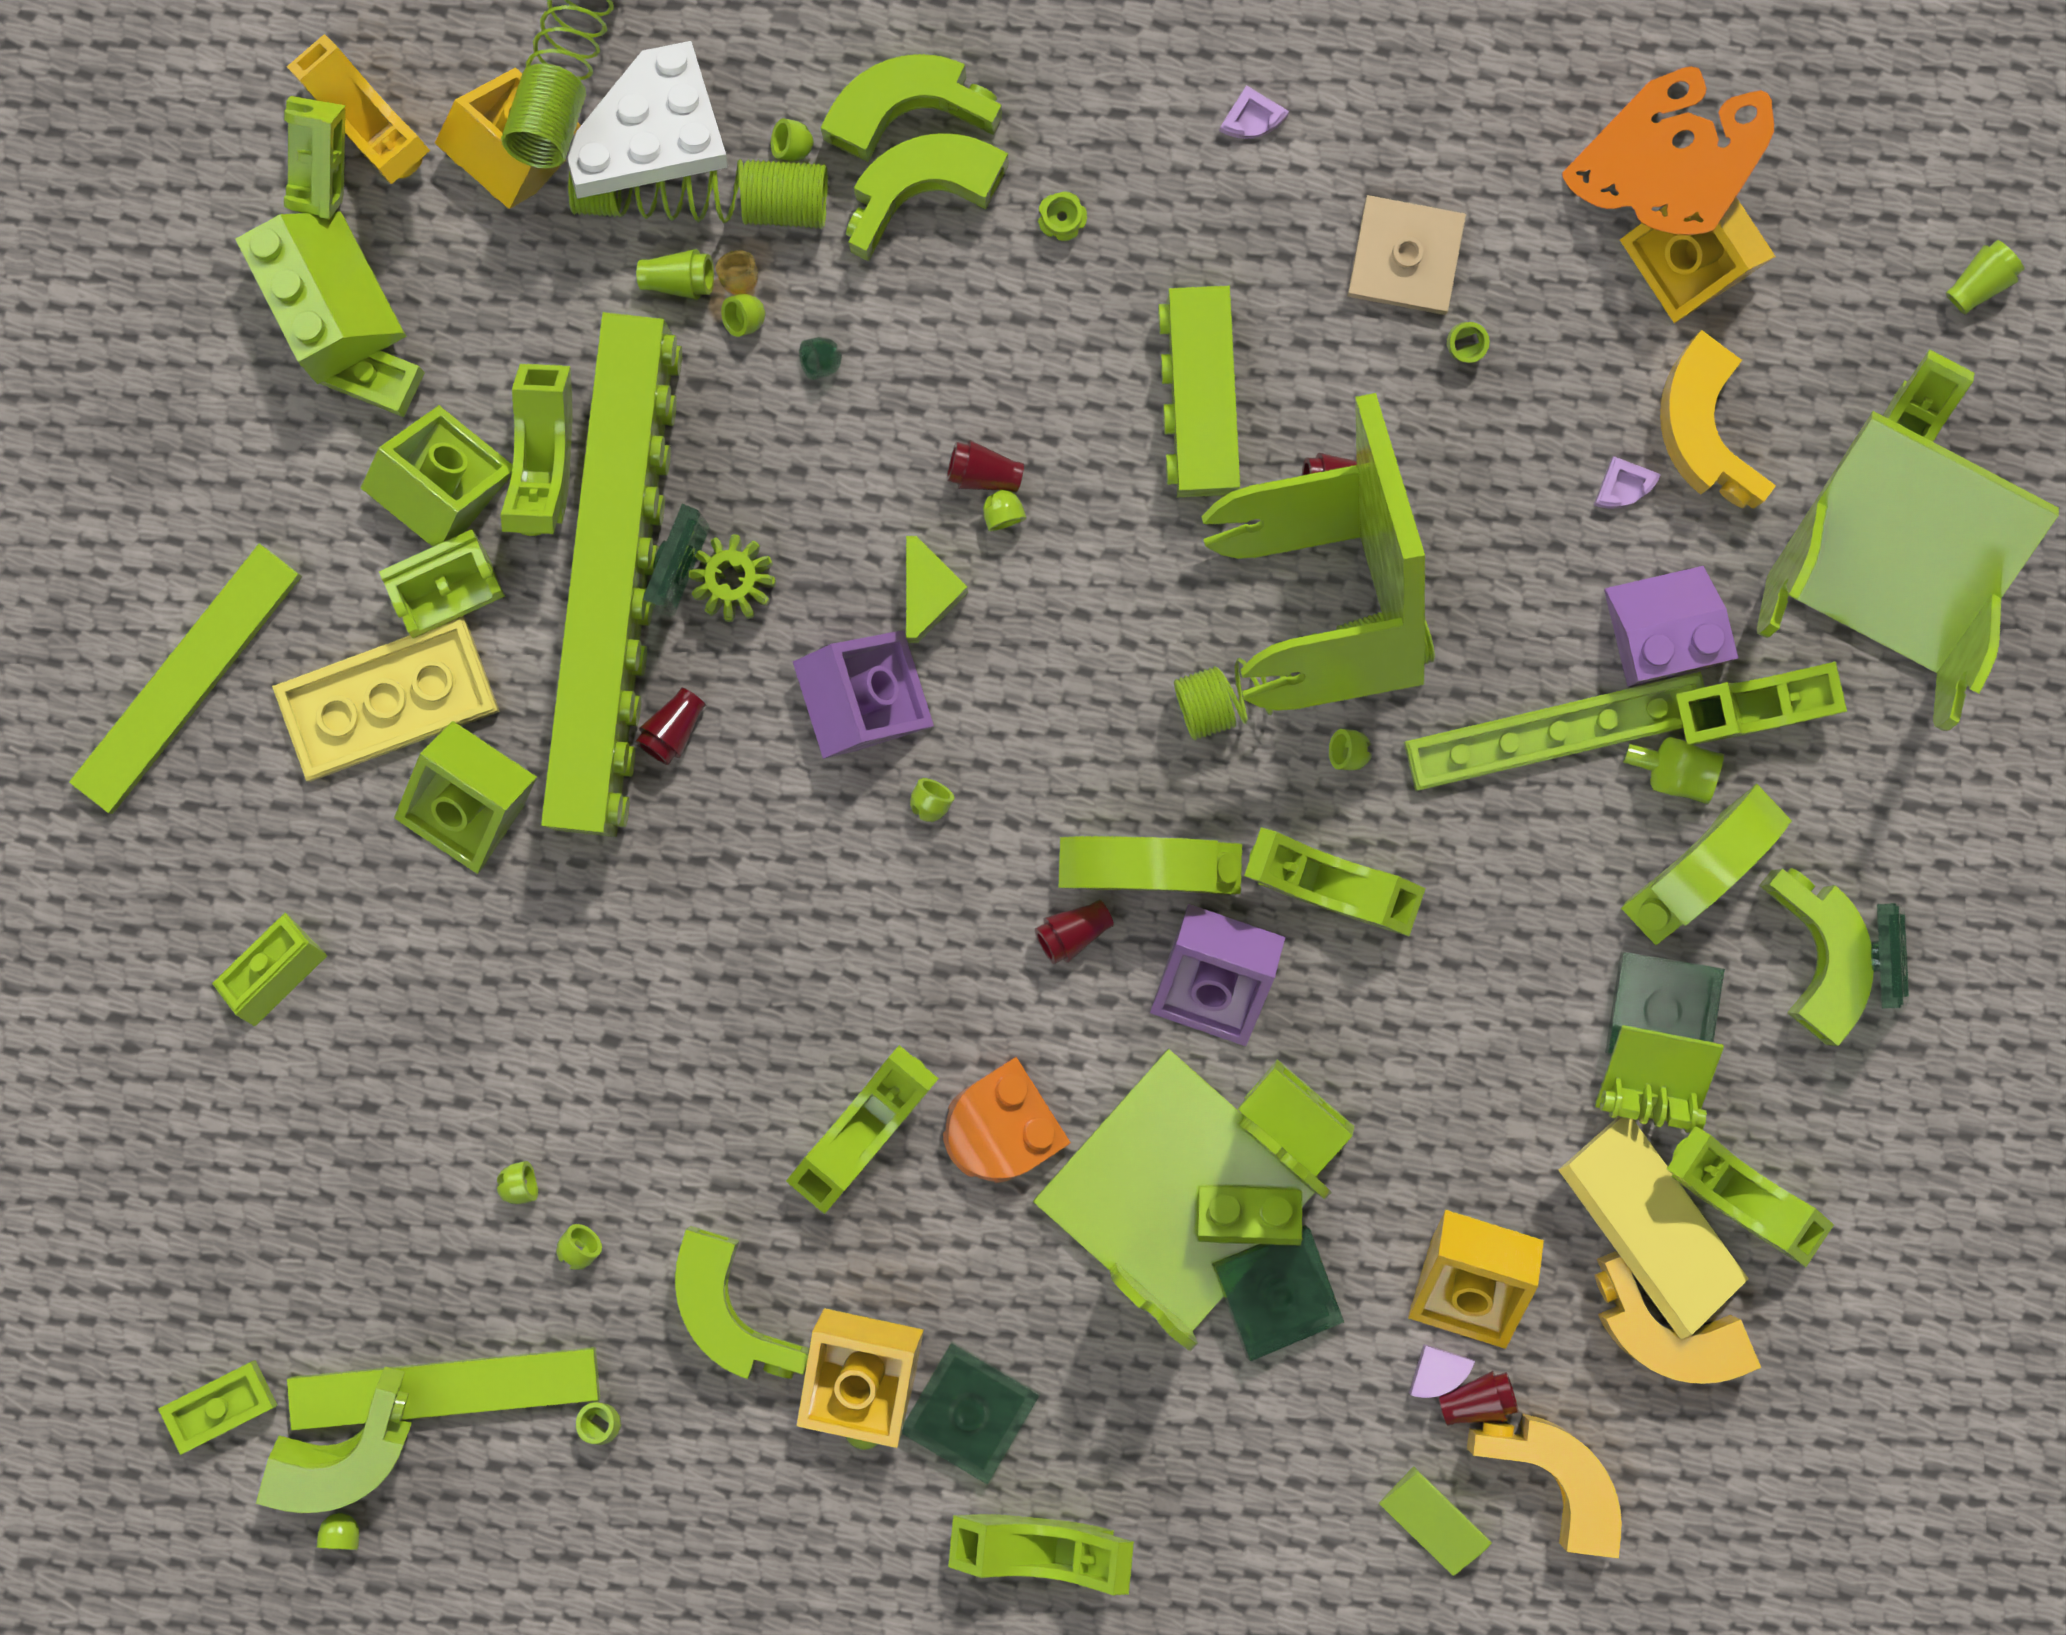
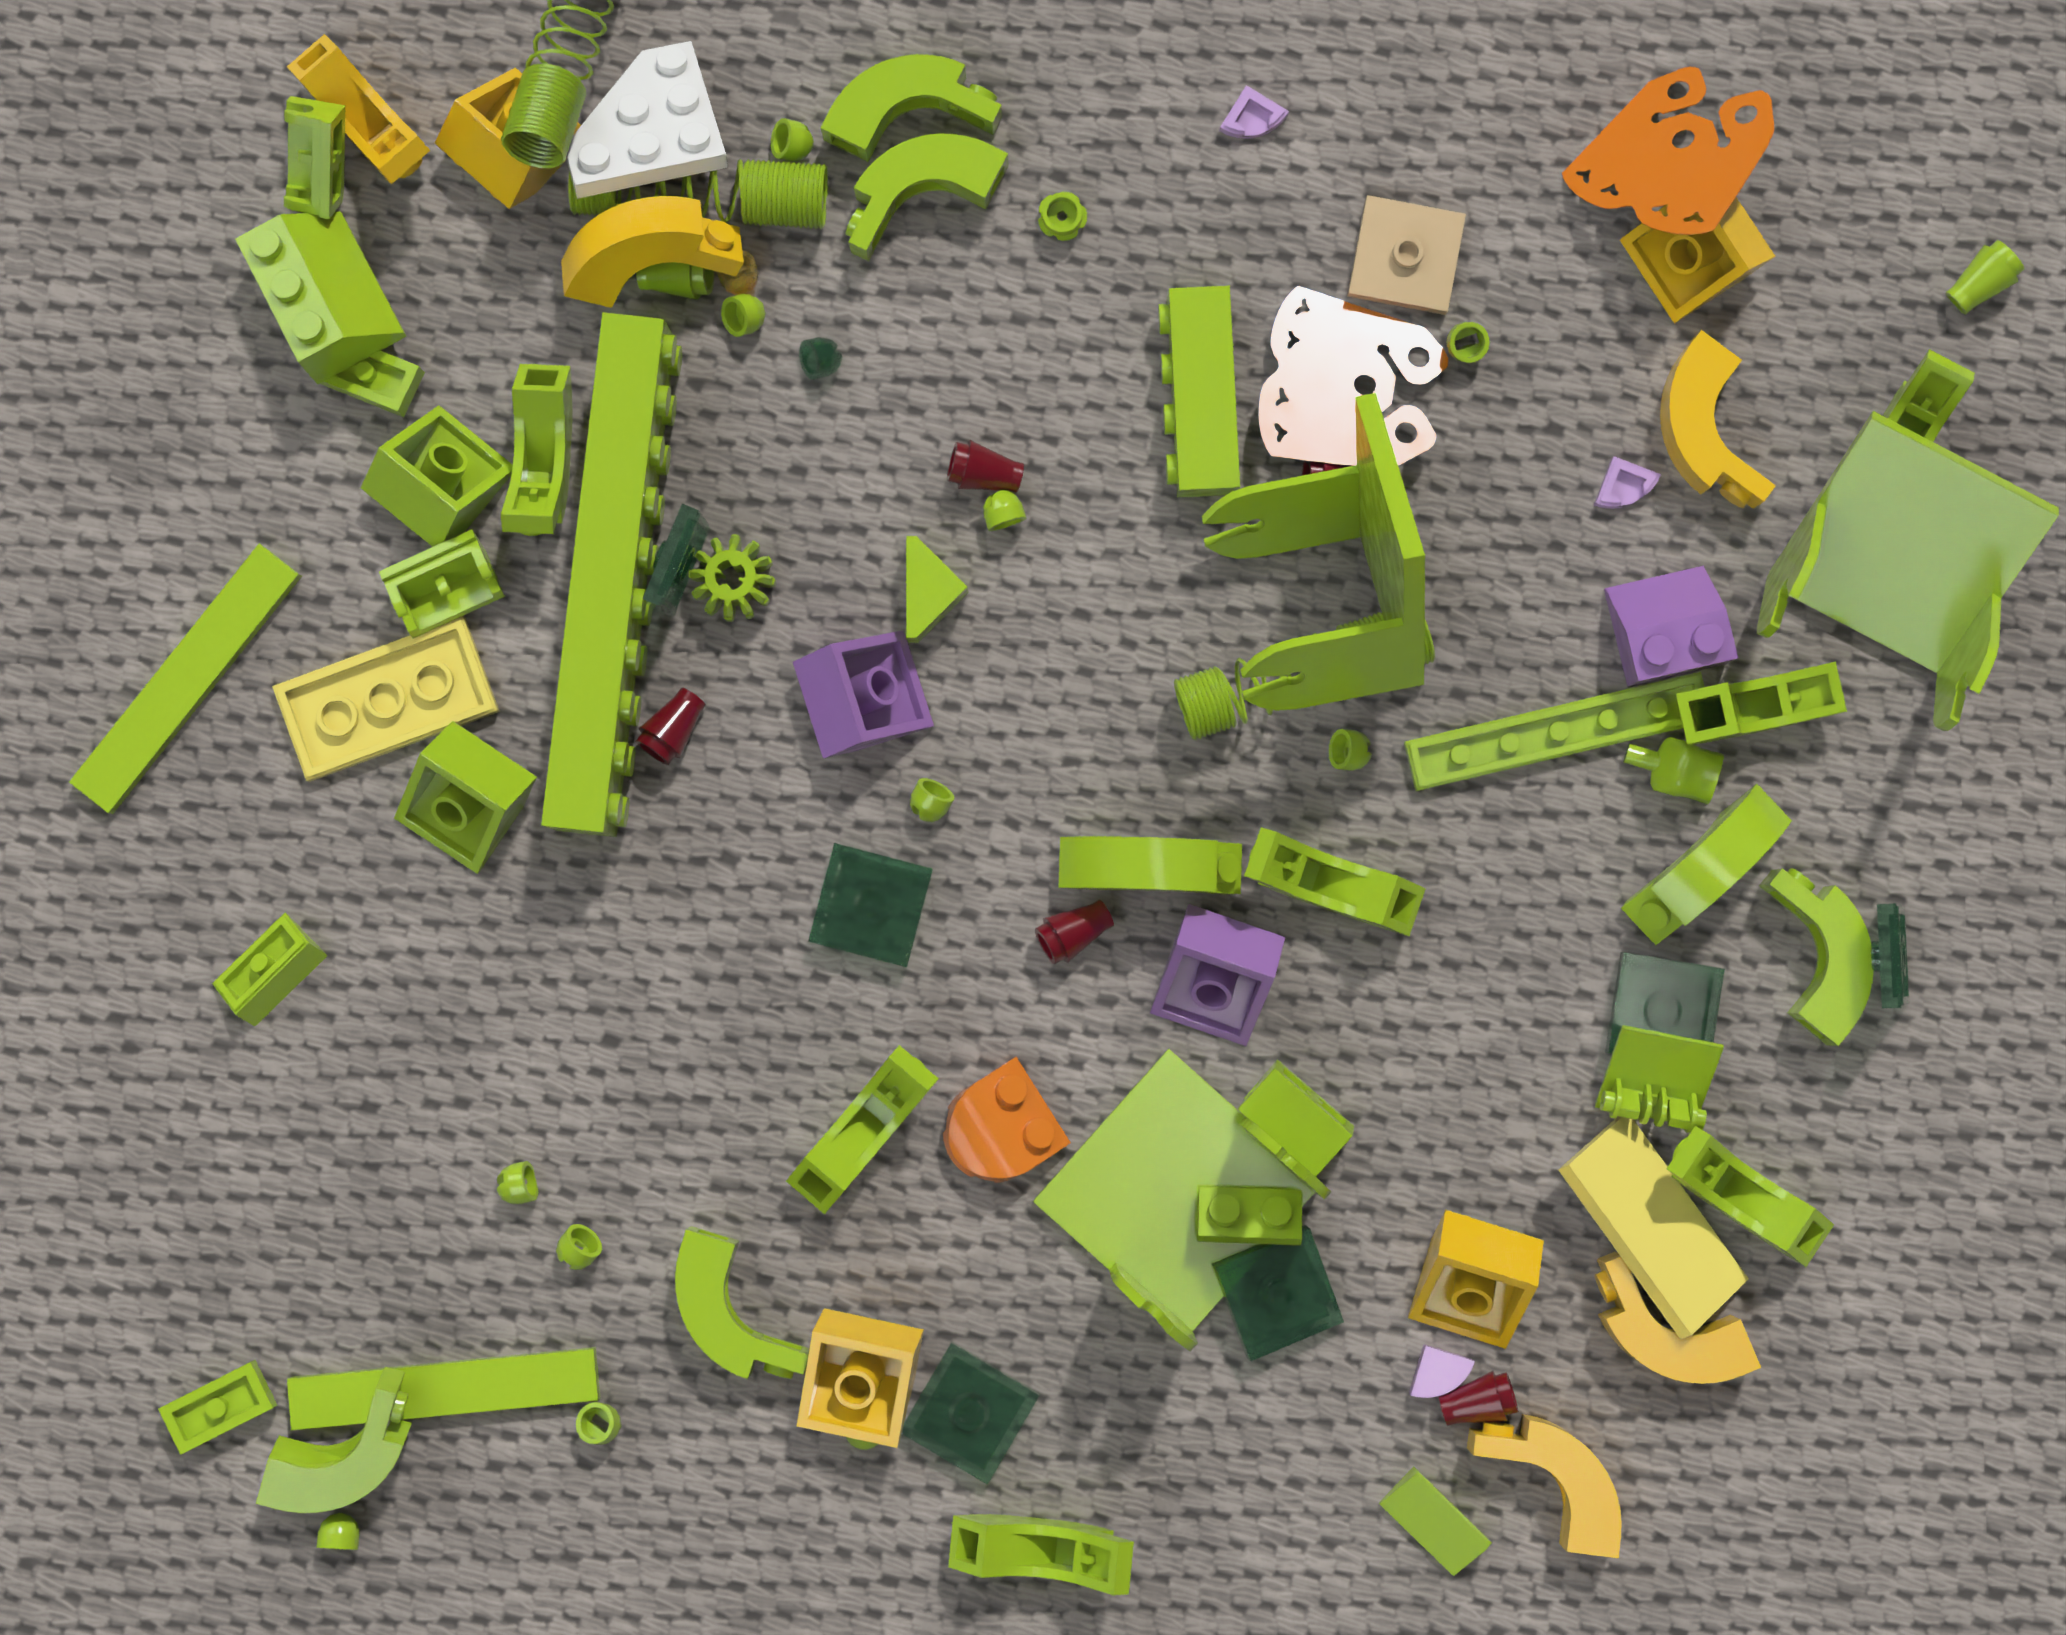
(643, 235): none -> yellow arch
(870, 905): none -> clear green plate
(1320, 374): none -> piece

